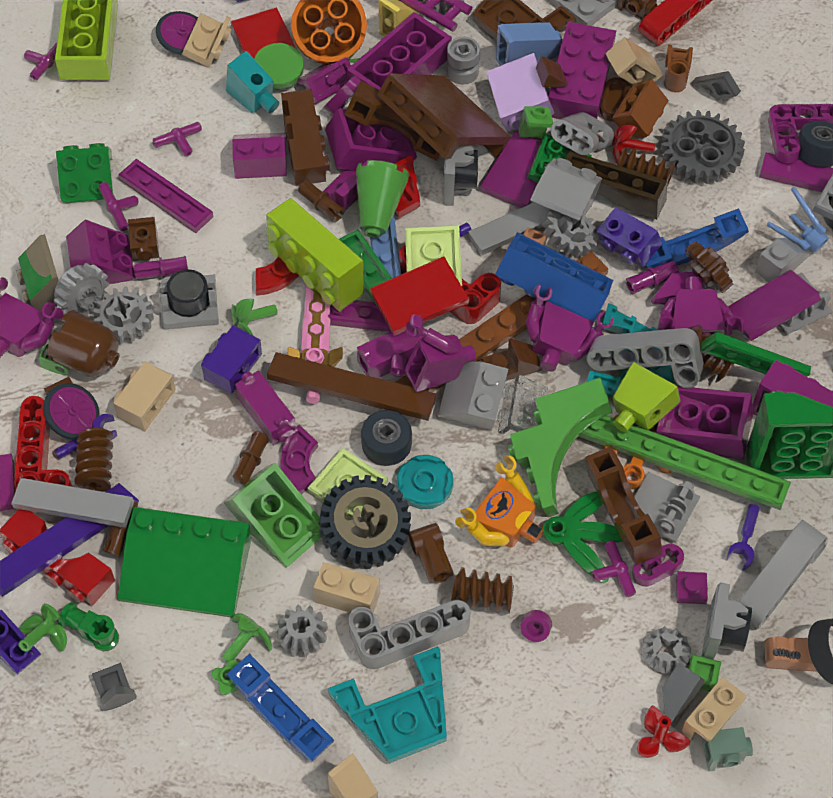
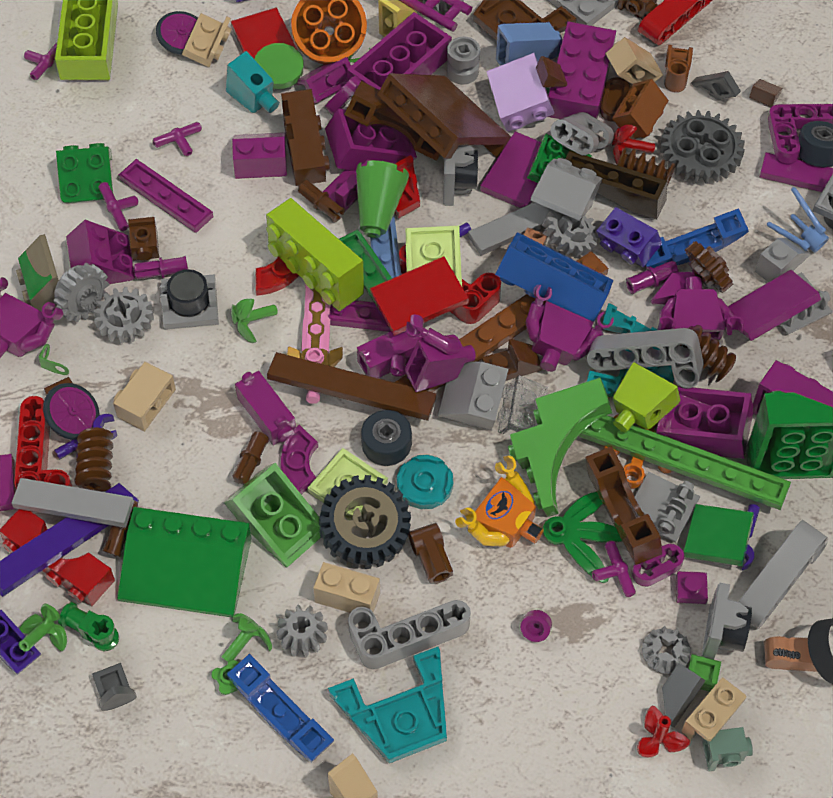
(84, 345): reddish brown cylinder -> none
(231, 359): dark purple brick -> none
(483, 589): reddish brown piece -> none
(535, 121): bright green bracket -> none
(719, 535): none -> green tile
(747, 354): green tile -> none
(765, 92): none -> reddish brown slope

